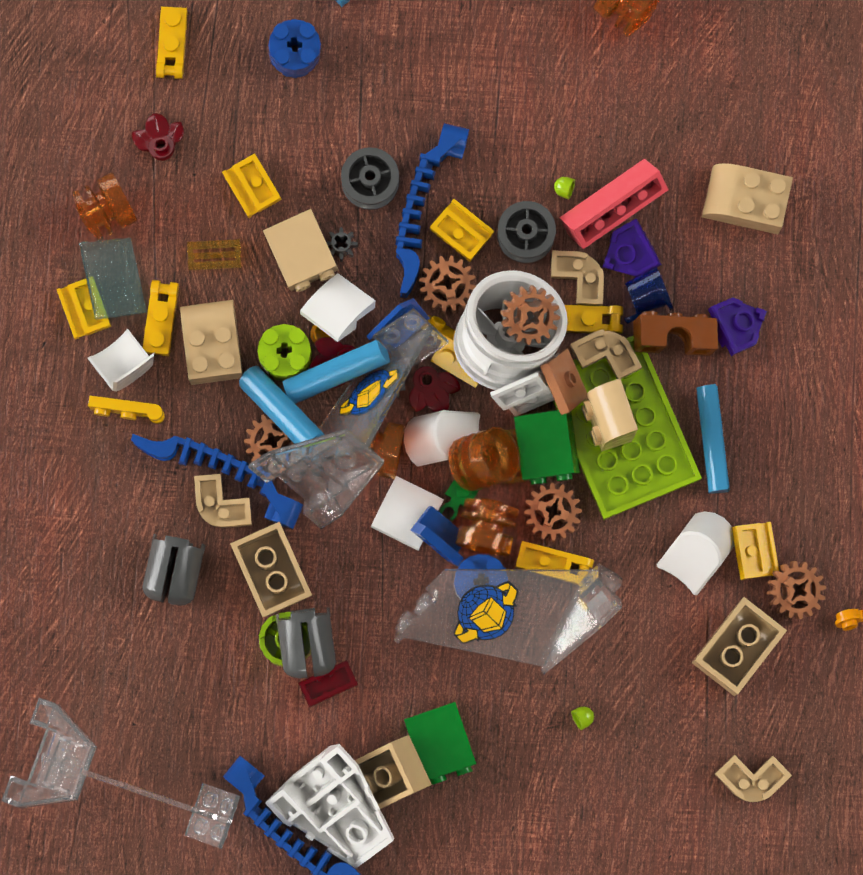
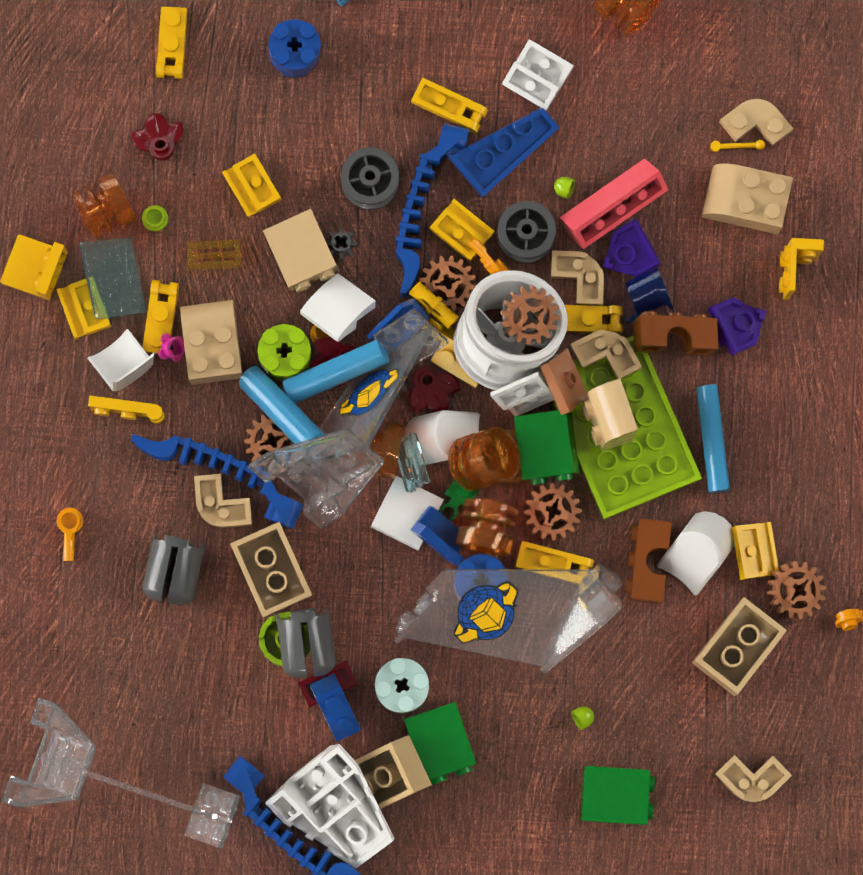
(34, 266): none -> yellow bracket
(69, 522): none -> light orange plate
(155, 218): none -> lime plate
(177, 347): none -> dark pink plate
(335, 707): none -> blue brick
(397, 671): none -> light aqua brick
(413, 461): none -> clear light blue tile
(433, 305): none -> yellow pin
(448, 105): none -> yellow plate
(489, 263): none -> light orange plate
(501, 152): none -> blue wing
(538, 74): none -> white slope
(617, 795): none -> green brick
(644, 584): none -> dark orange arch
(716, 146): none -> yellow hinge
(756, 114): none -> tan plate
(801, 252): none -> yellow bracket

